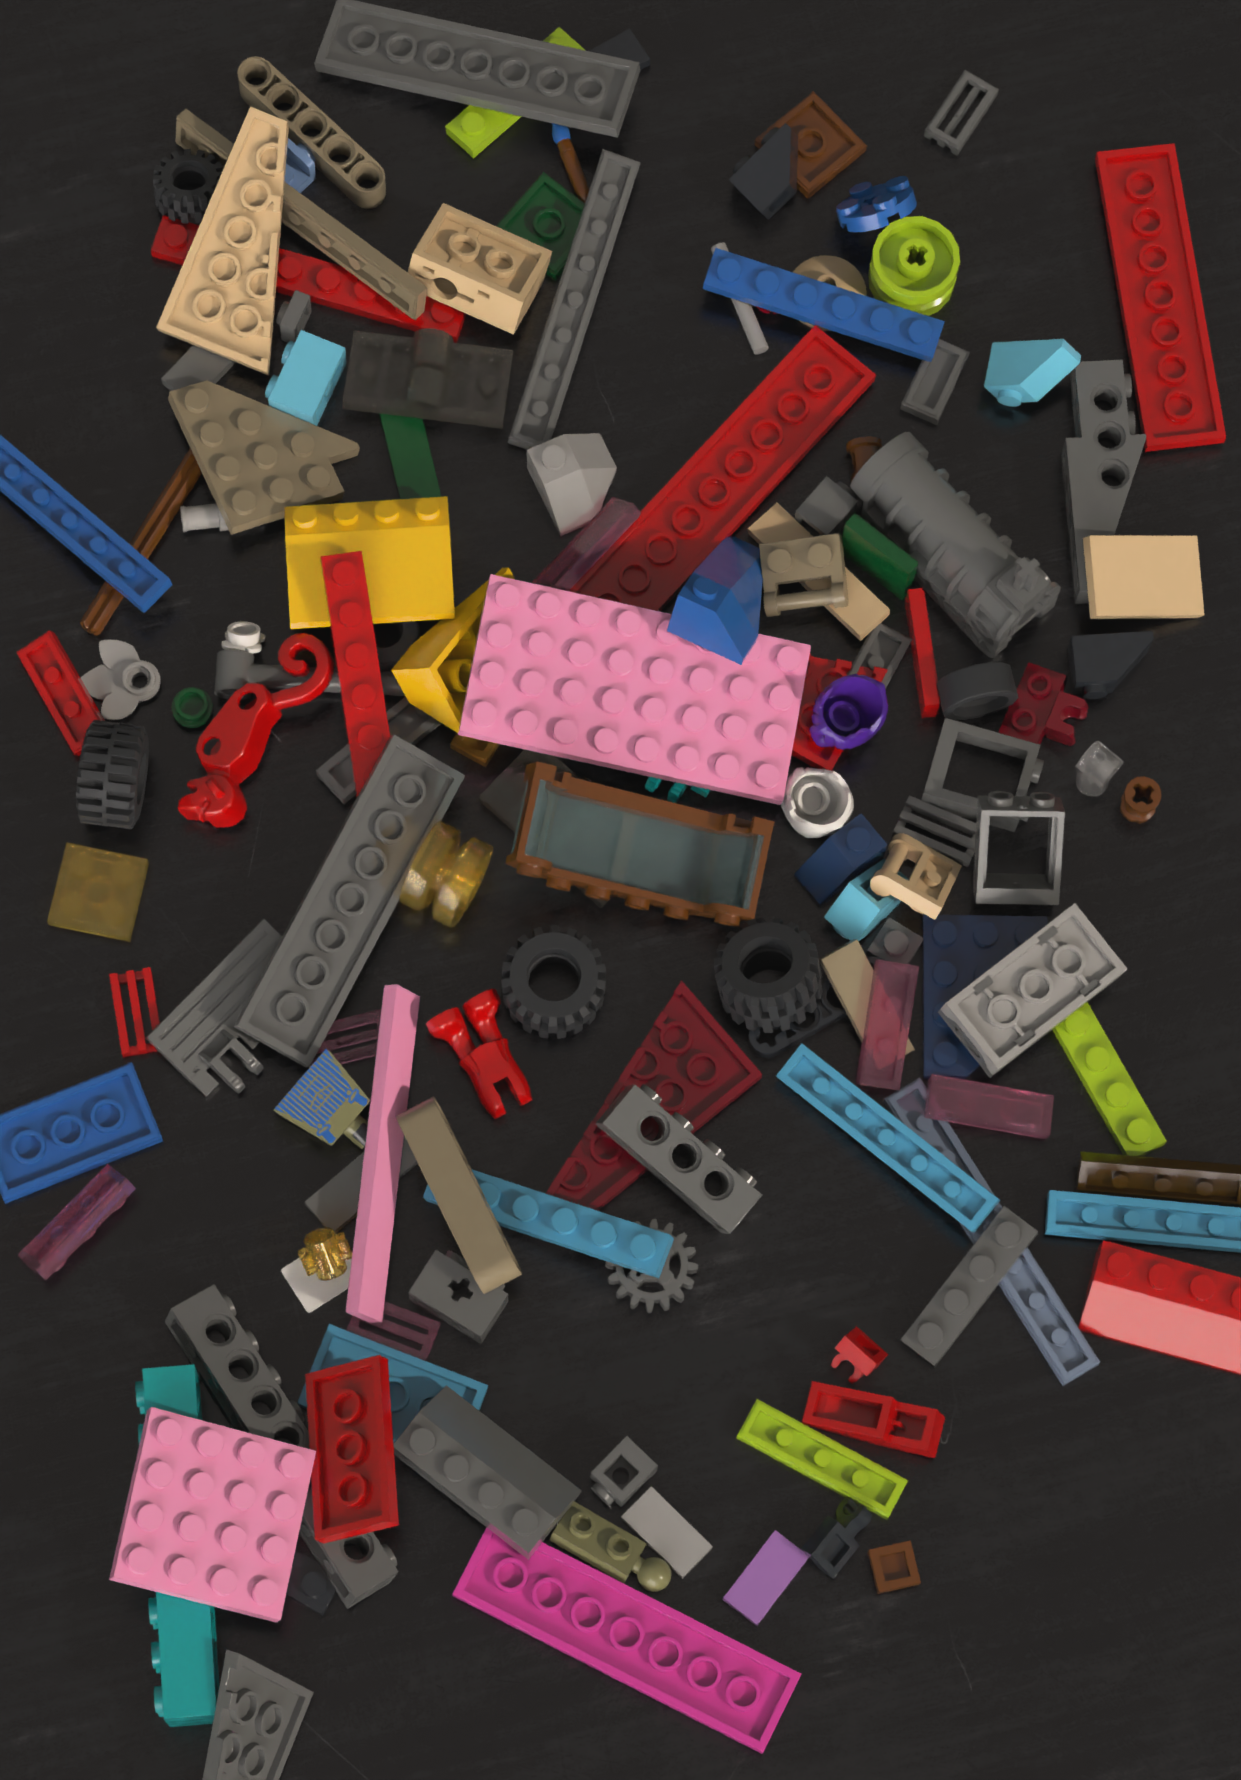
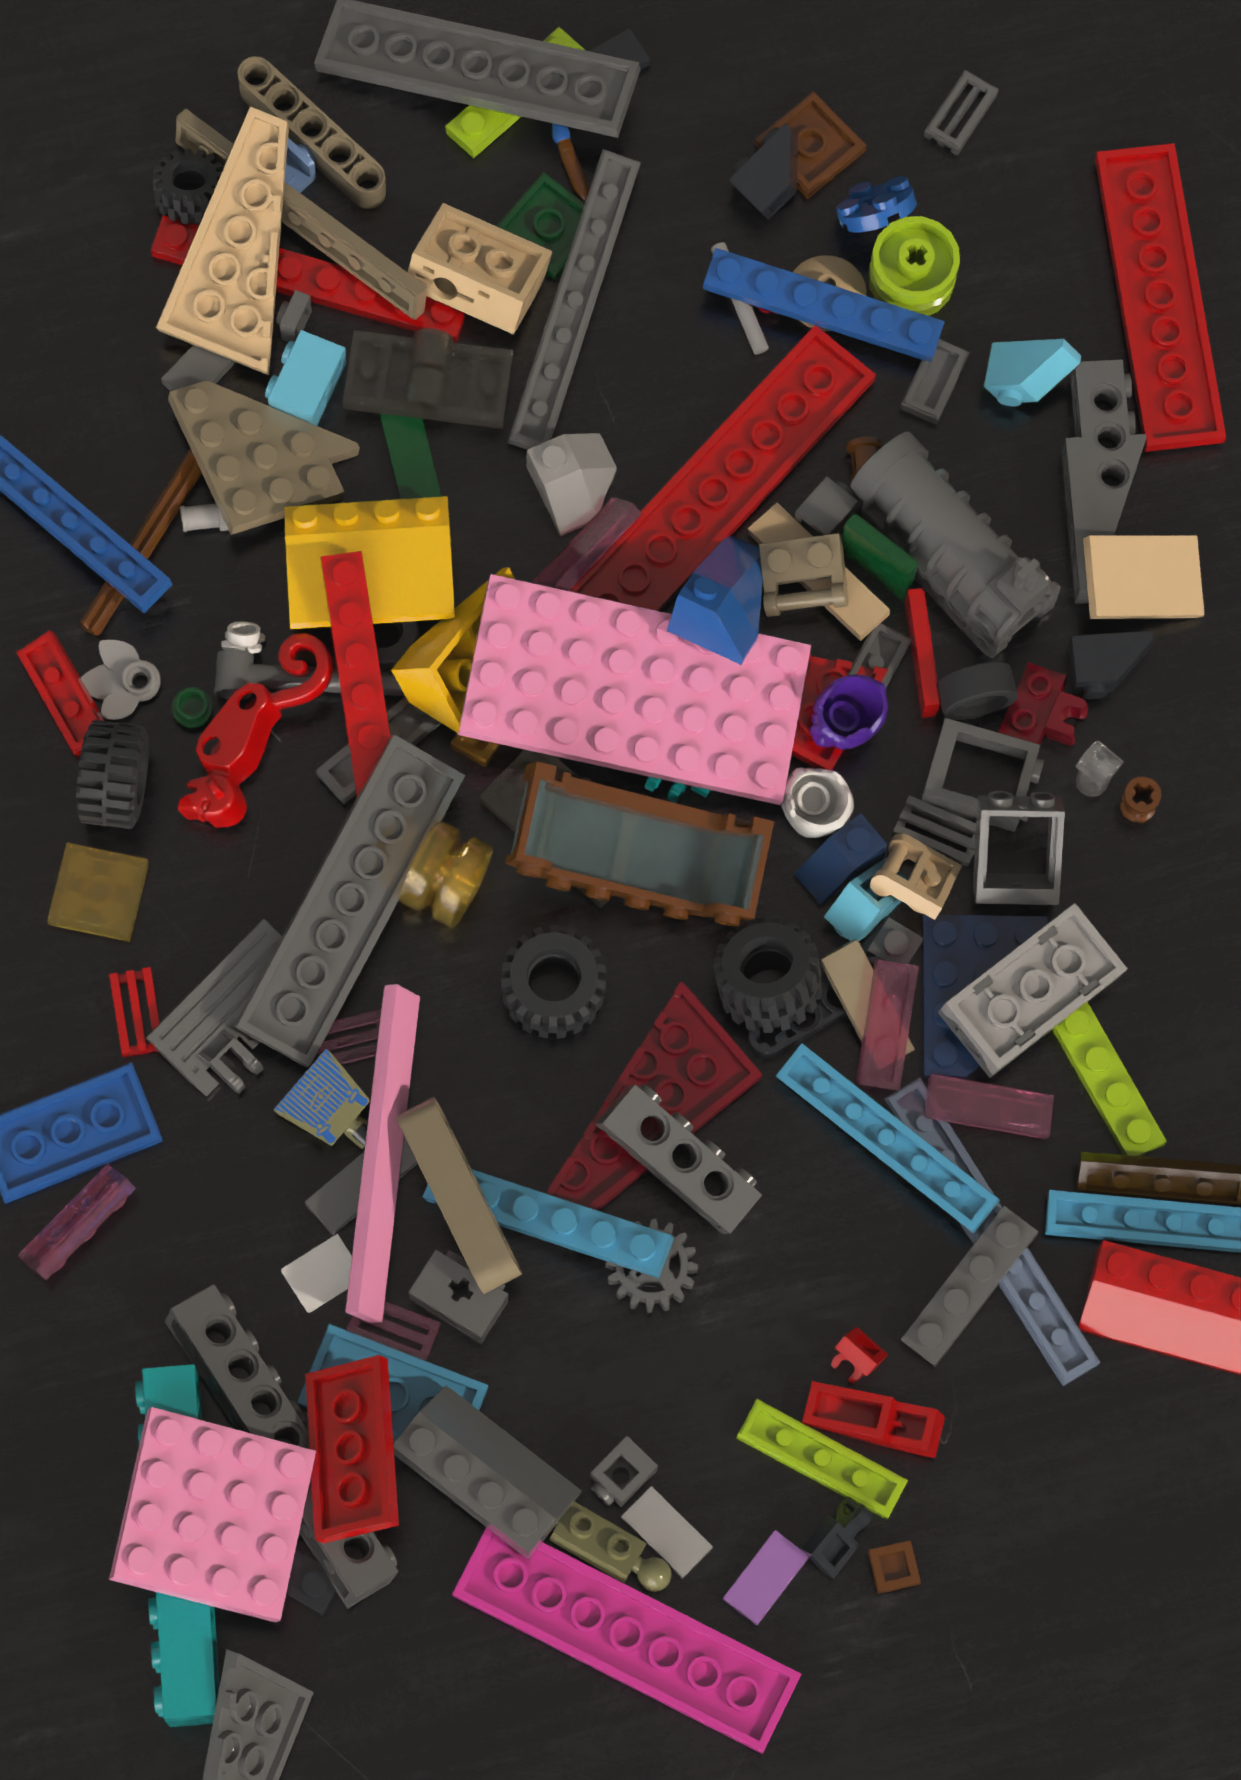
(325, 1254): clear yellow gear -> none
(488, 1061): red piece -> none

